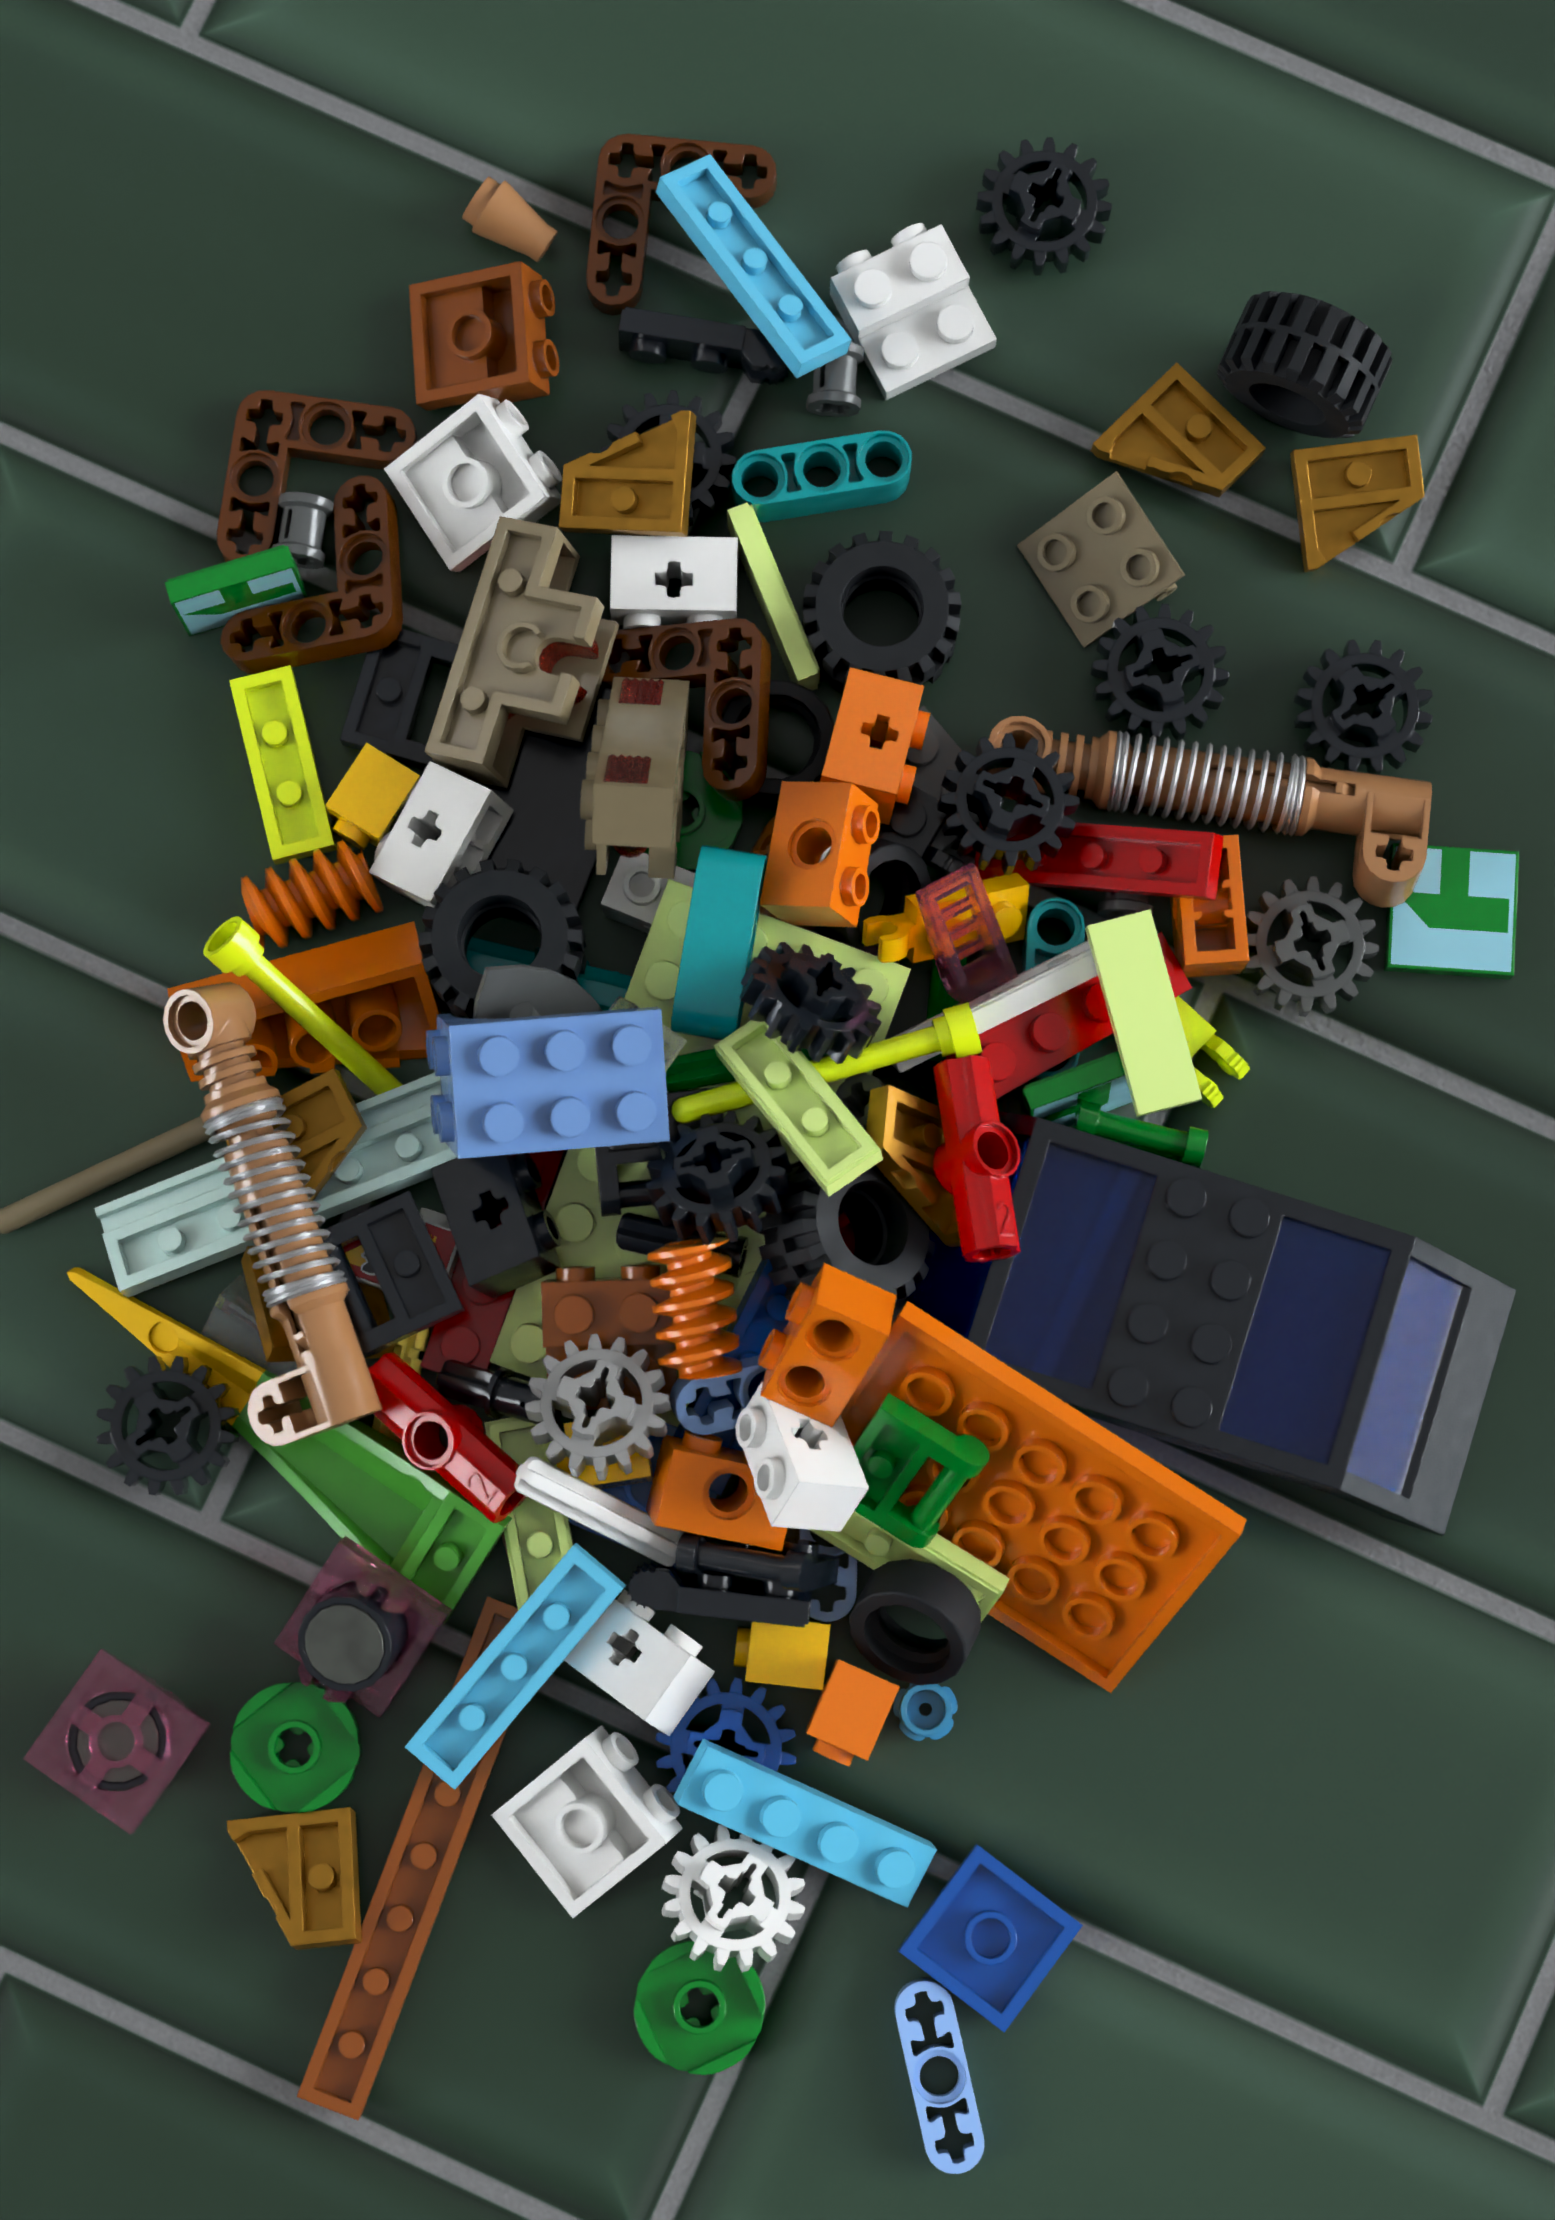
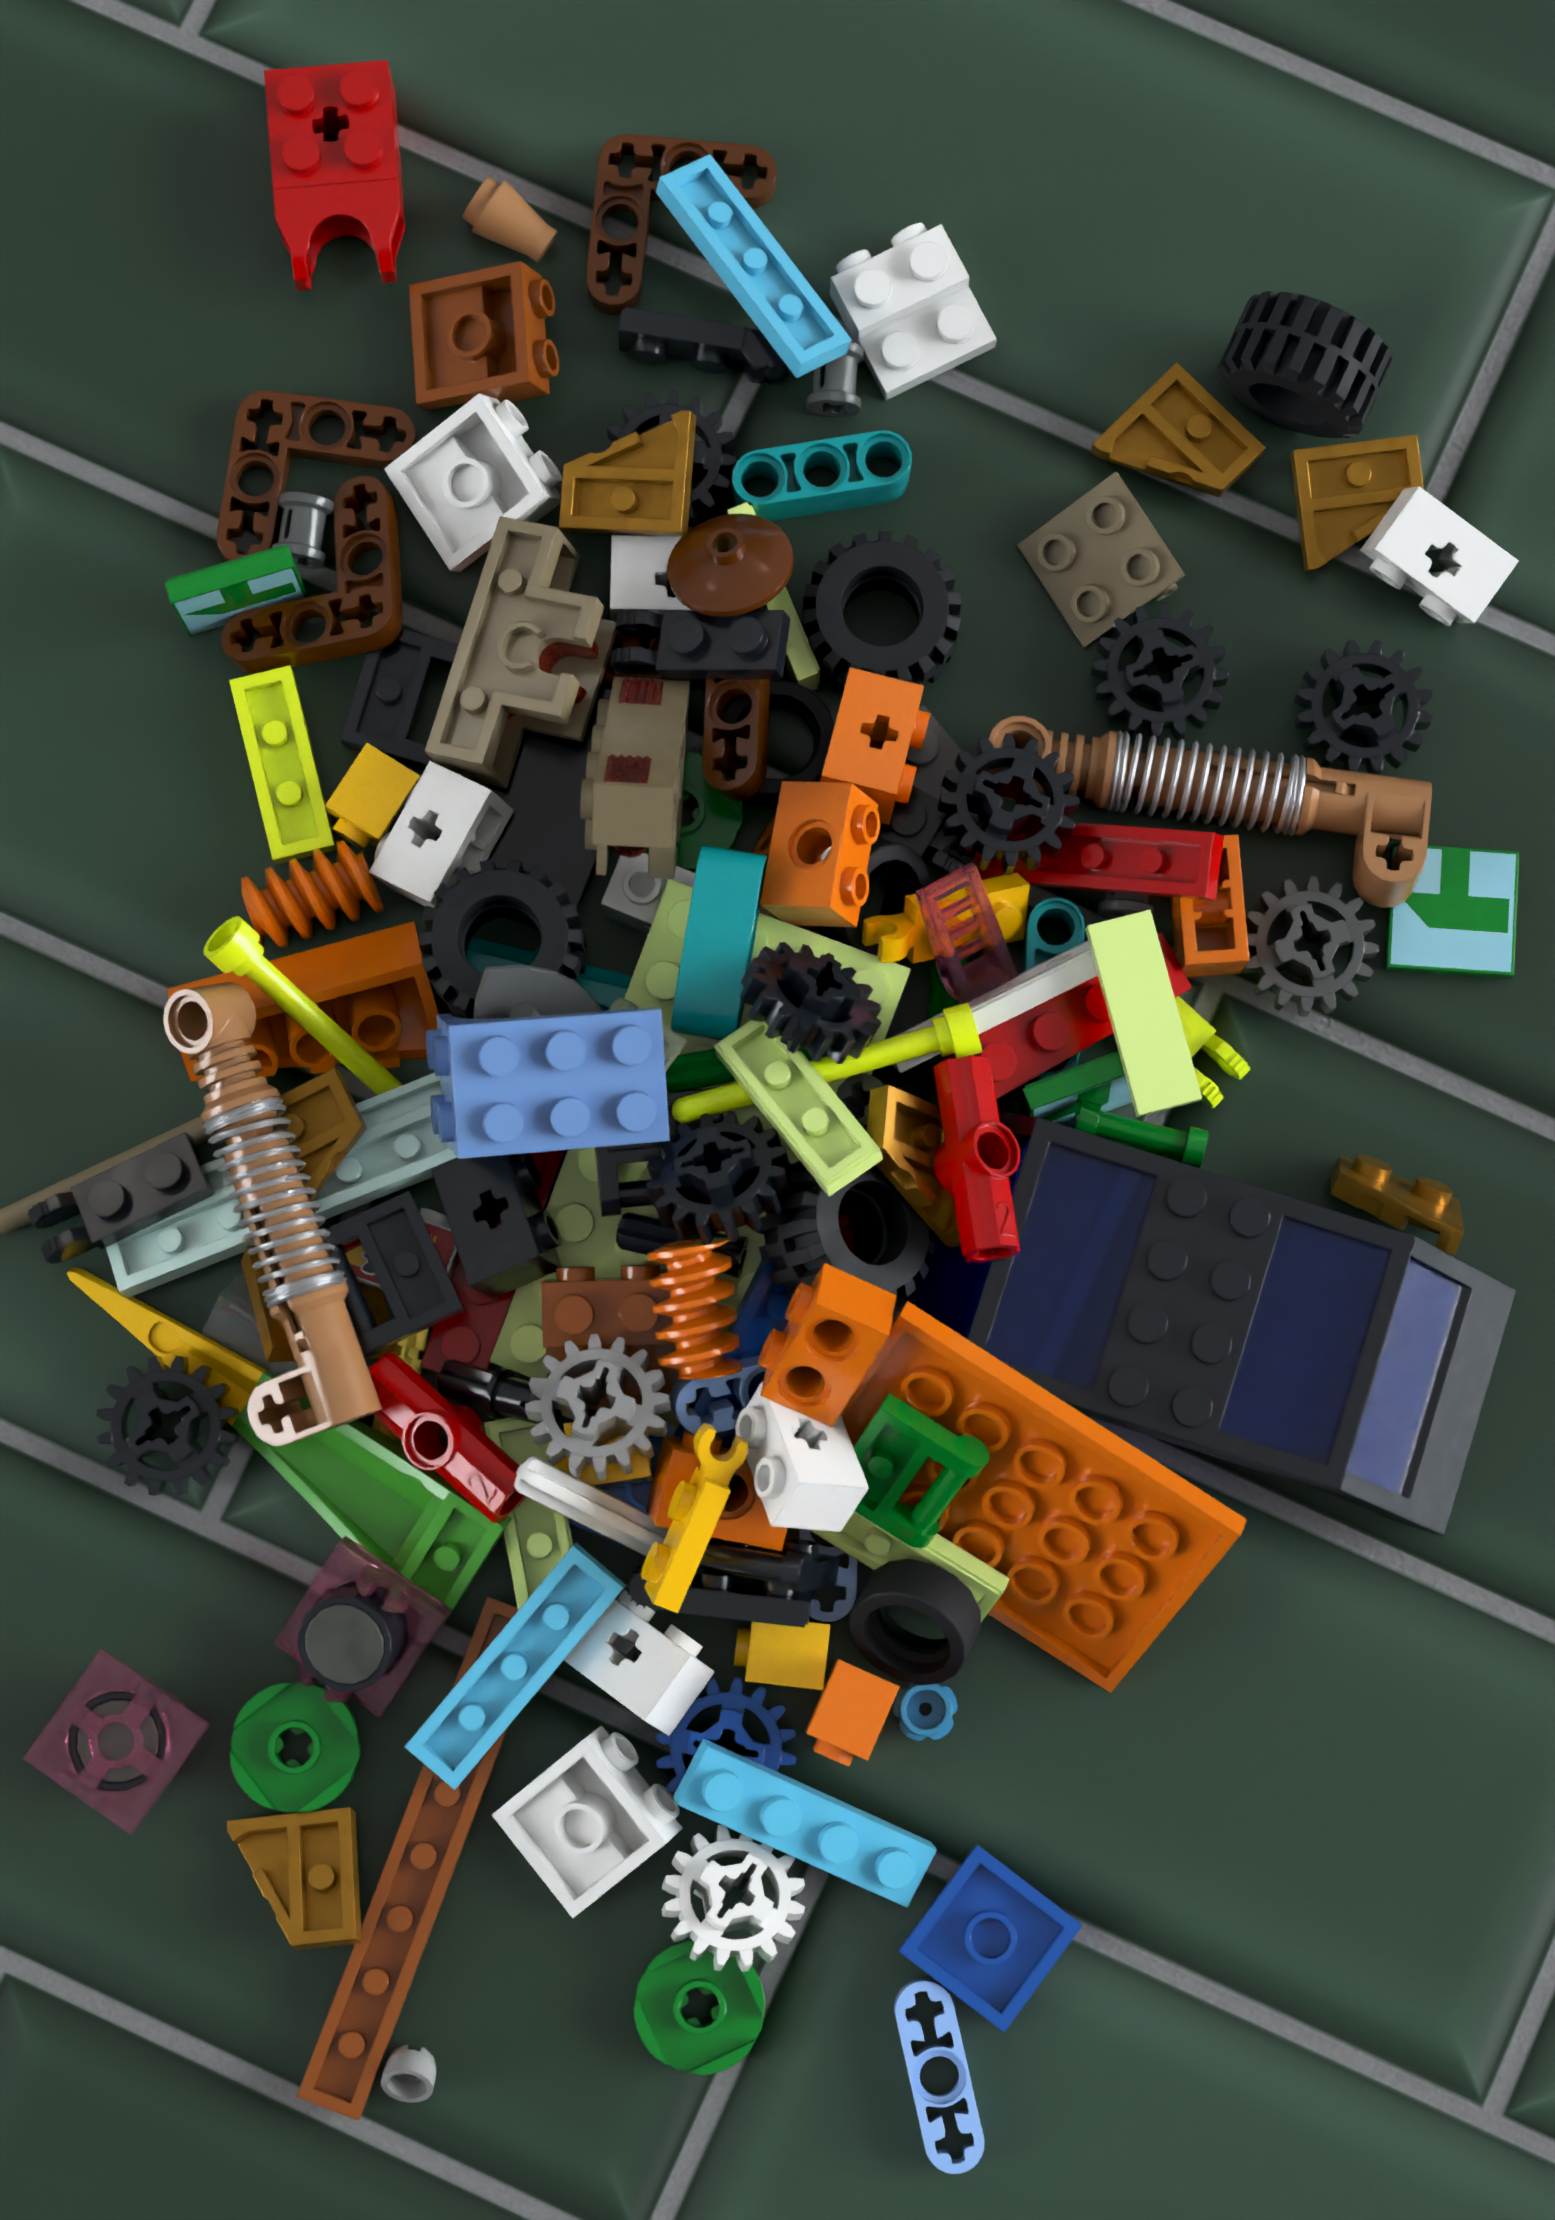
(124, 1199): none -> black hinge
(338, 185): none -> red brick
(409, 2074): none -> light grey hinge
(694, 1513): none -> yellow plate
(704, 645): none -> black hinge
(730, 565): none -> reddish brown dish
(1062, 220): black gear -> none
(1426, 1203): none -> pearl gold wing
(1472, 561): none -> white brick

